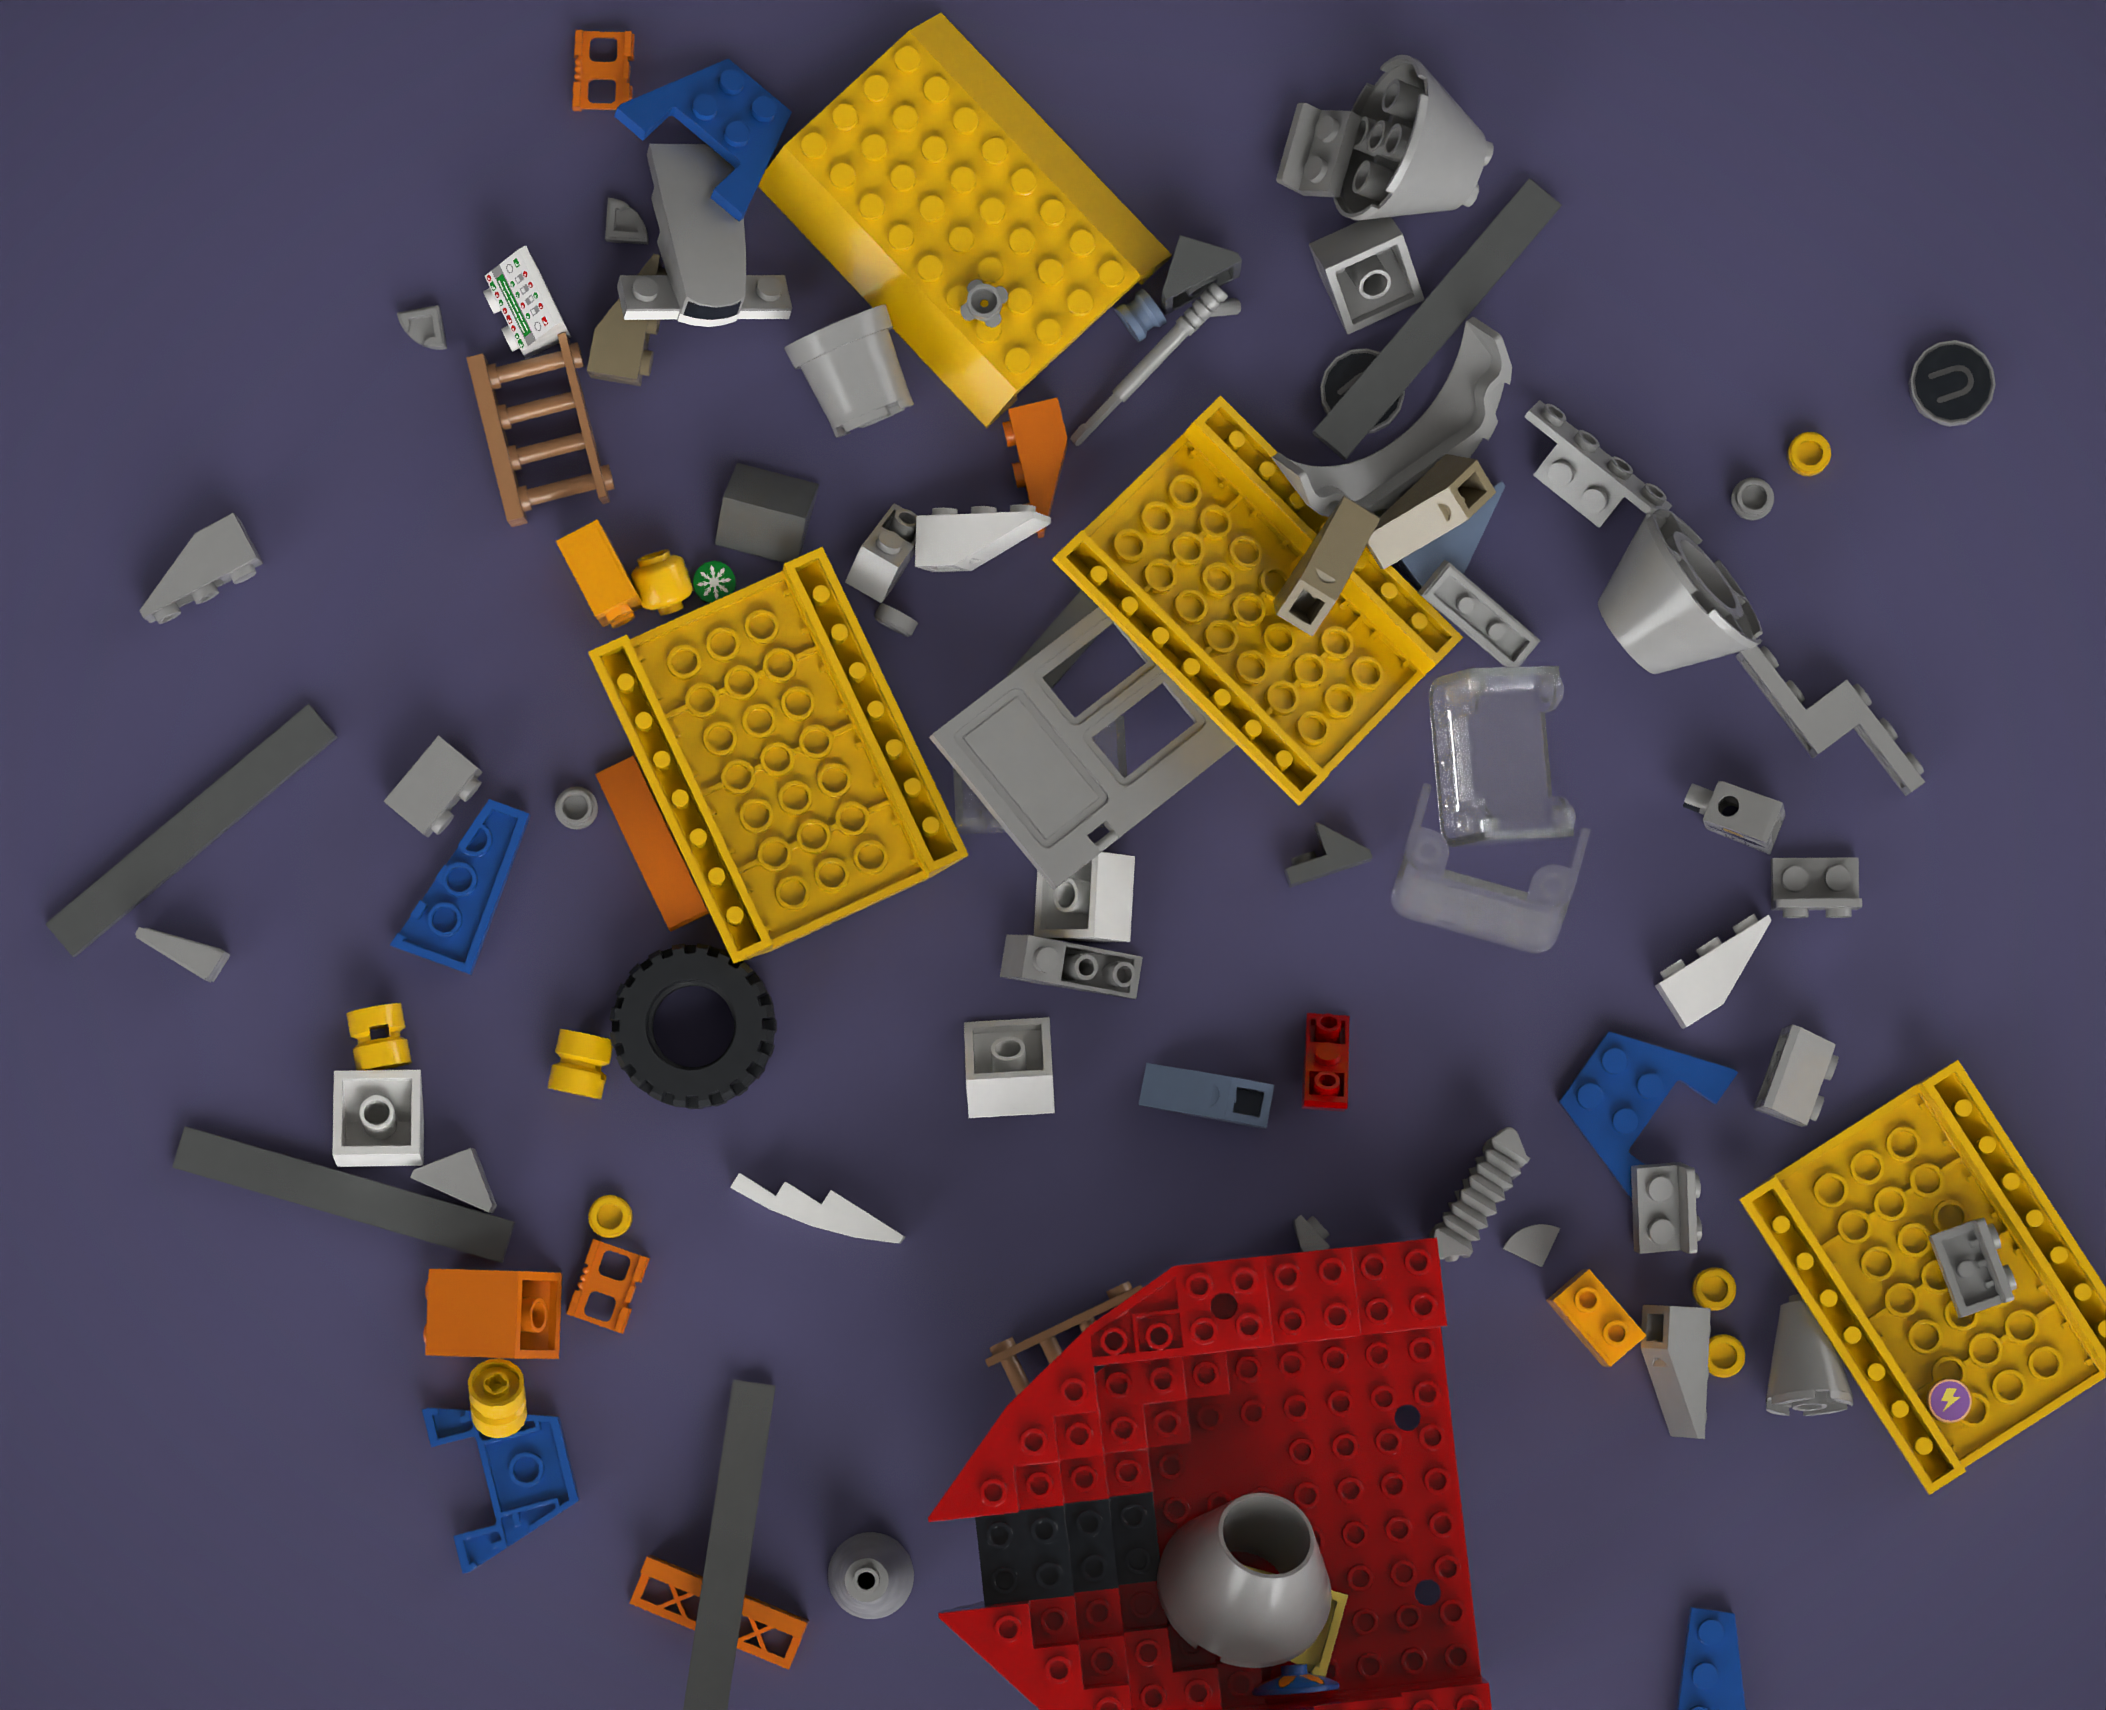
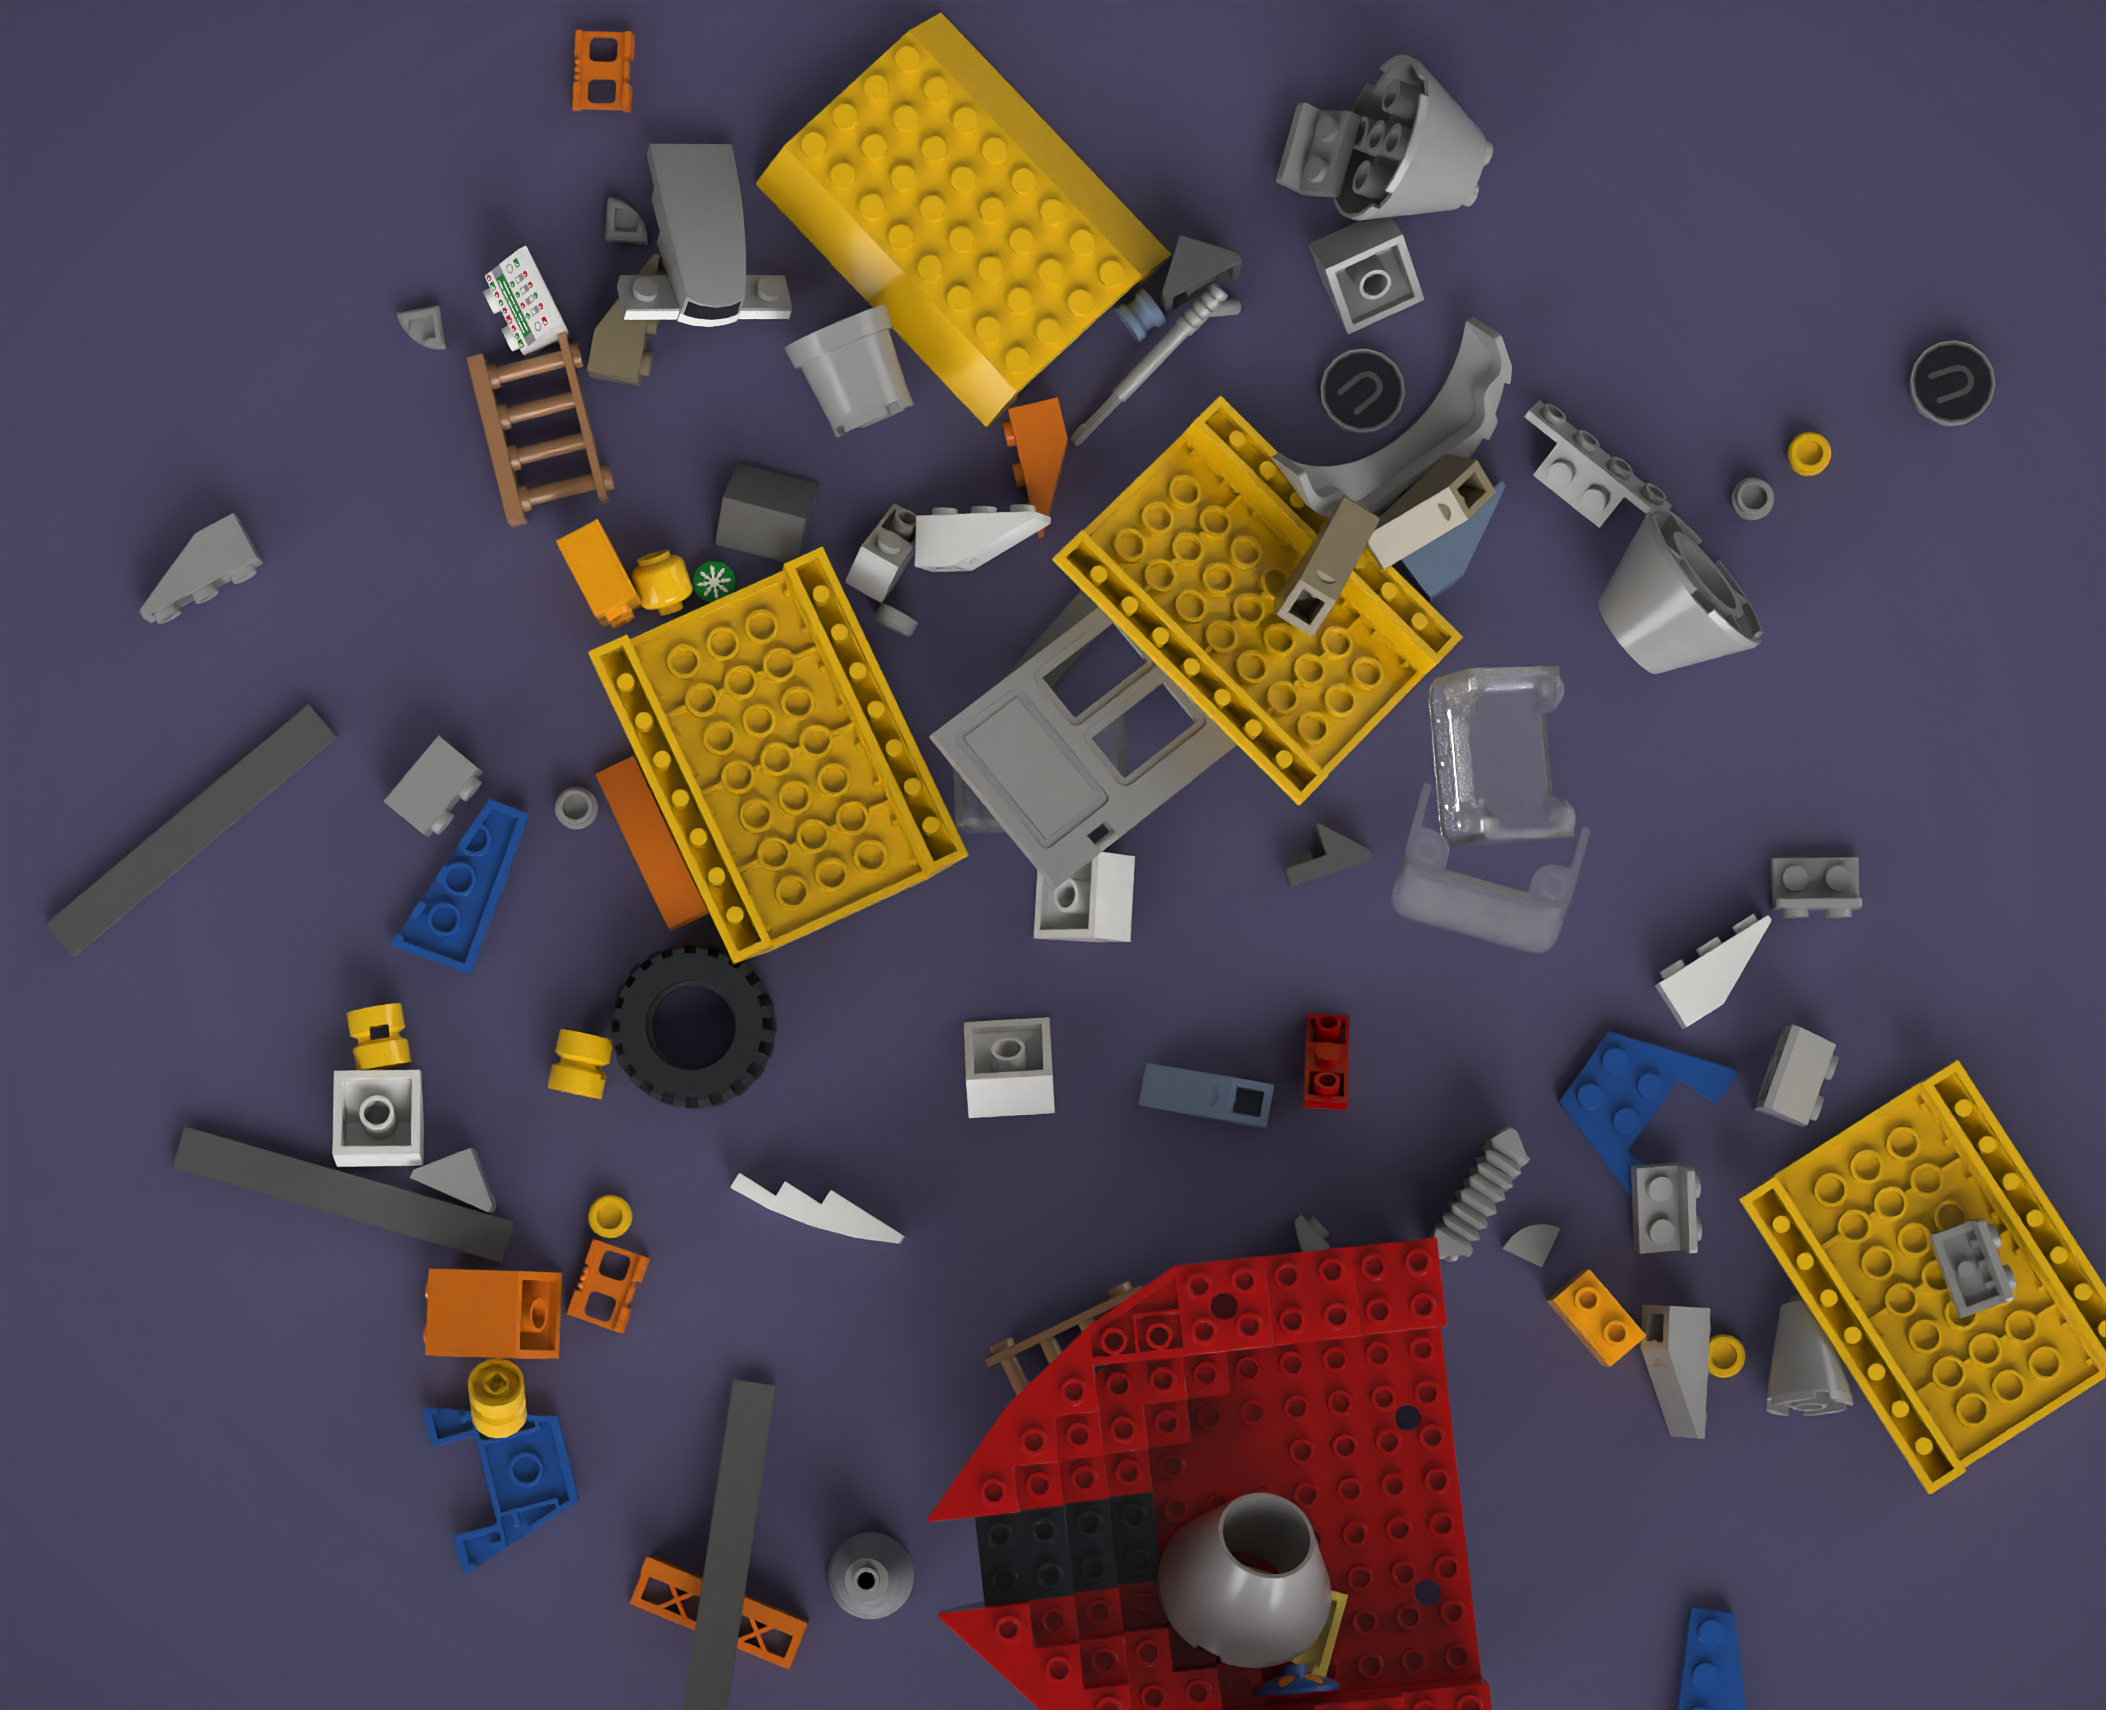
(196, 957): light grey slope -> none
(727, 114): blue wing -> none
(979, 291): light grey plate -> none
(1070, 966): light grey slope -> none
(1436, 319): dark grey tile -> none
(1478, 616): light grey tile -> none
(1714, 1288): yellow tile -> none
(1753, 824): light grey torso -> none
(1832, 718): light grey bracket -> none
(1948, 1400): medium lavender tile -> none

